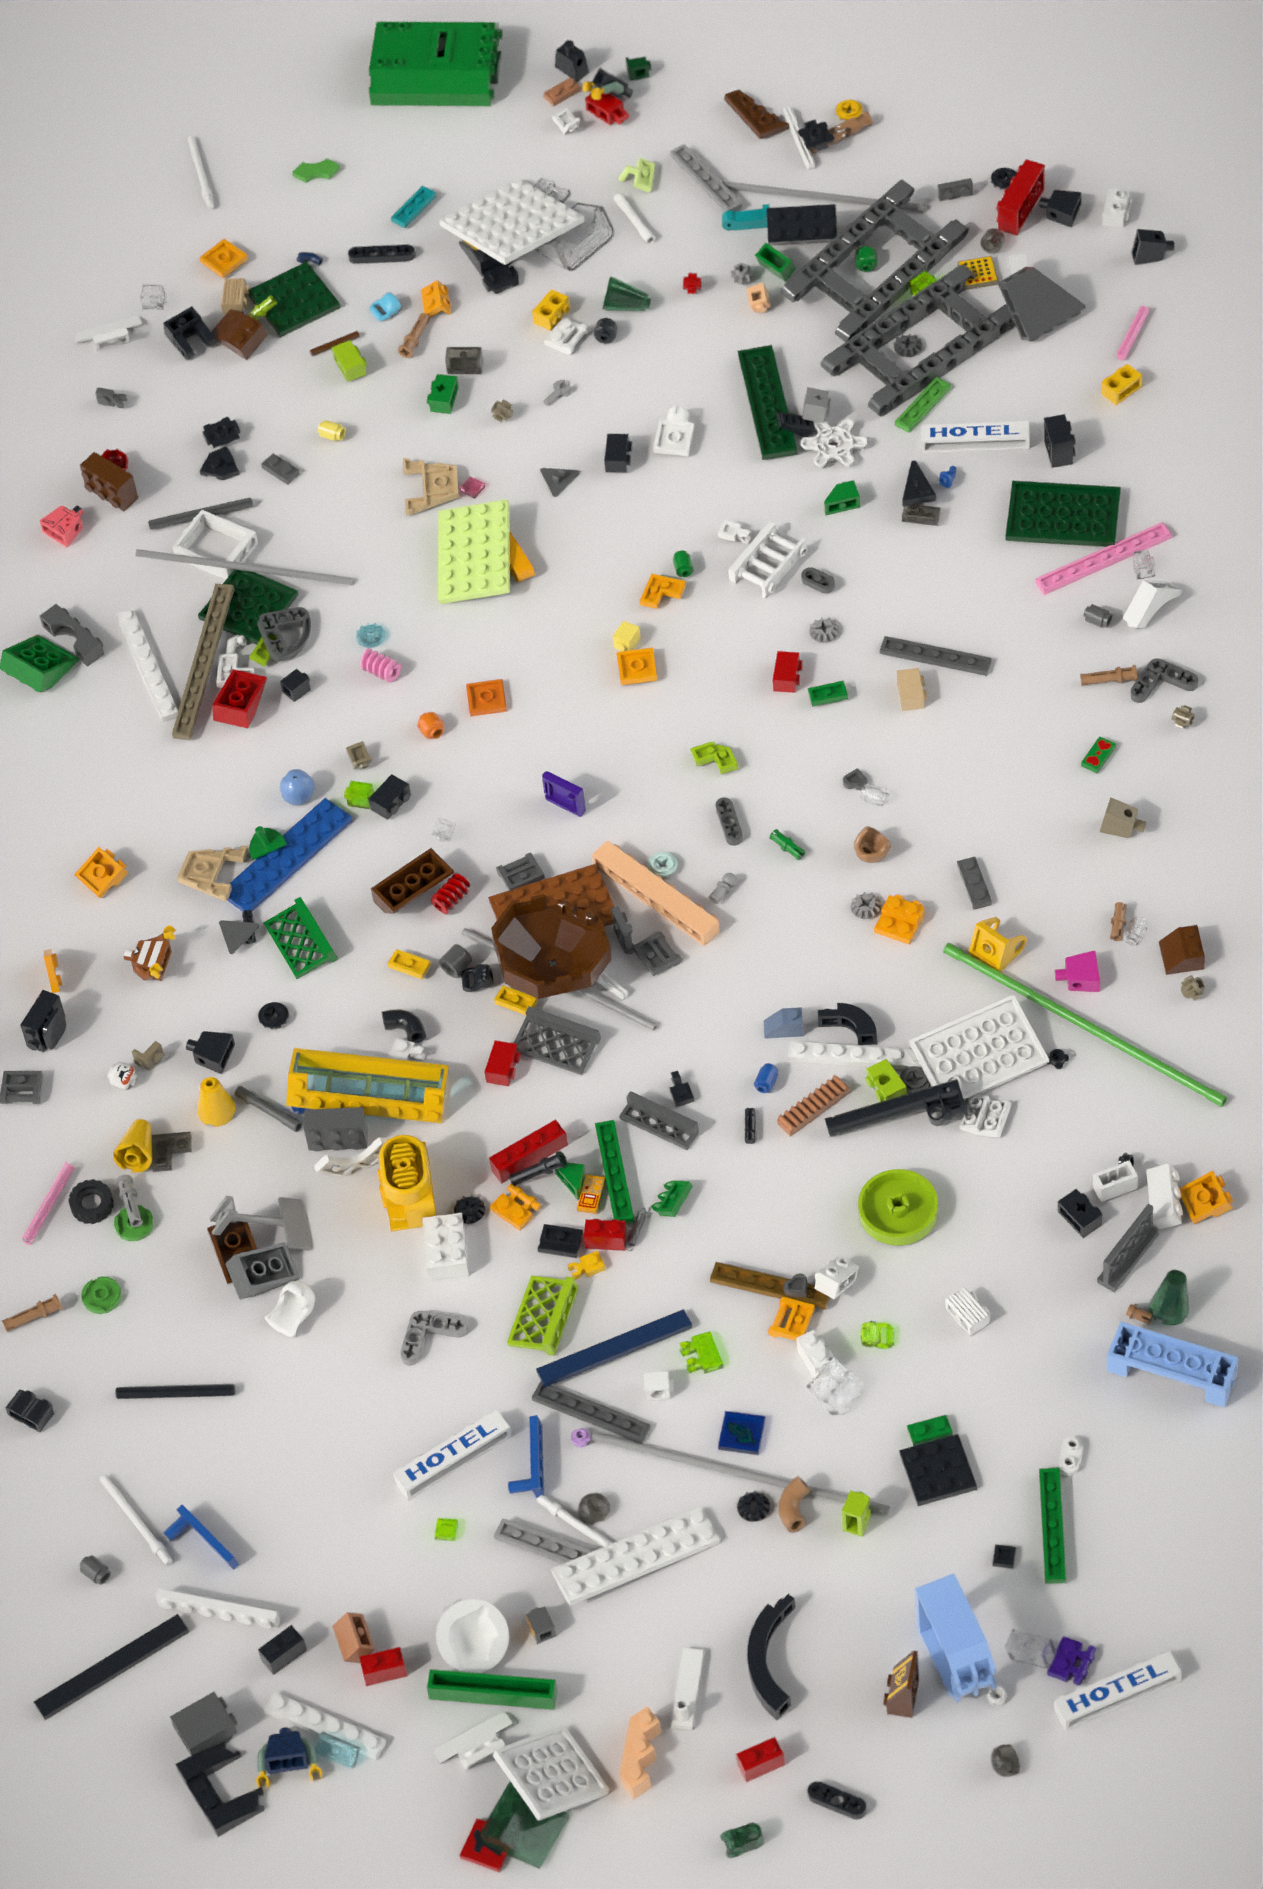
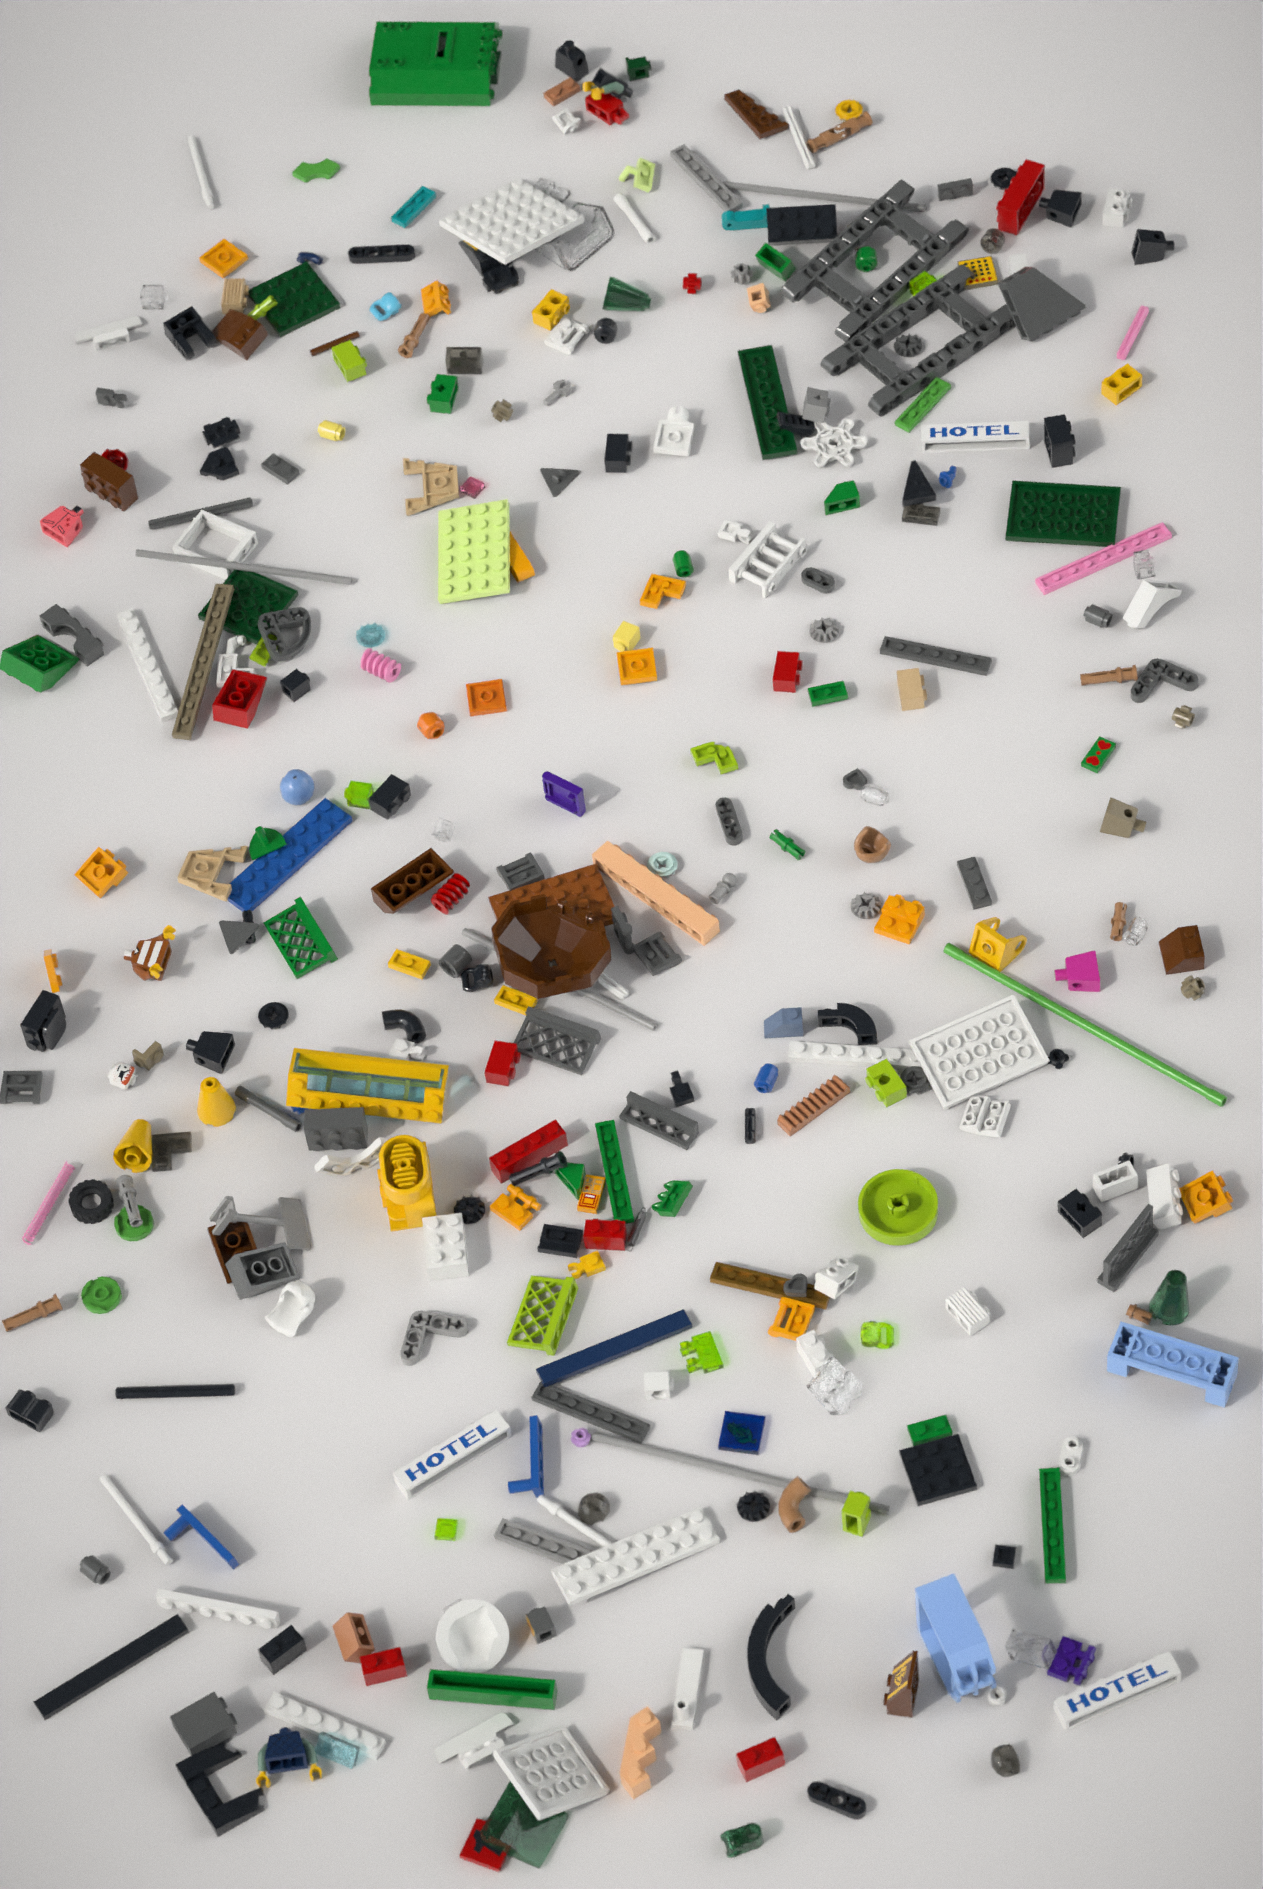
(359, 755): dark tan bracket -> none
(816, 135): black piece -> none
(939, 1098): black piece -> none

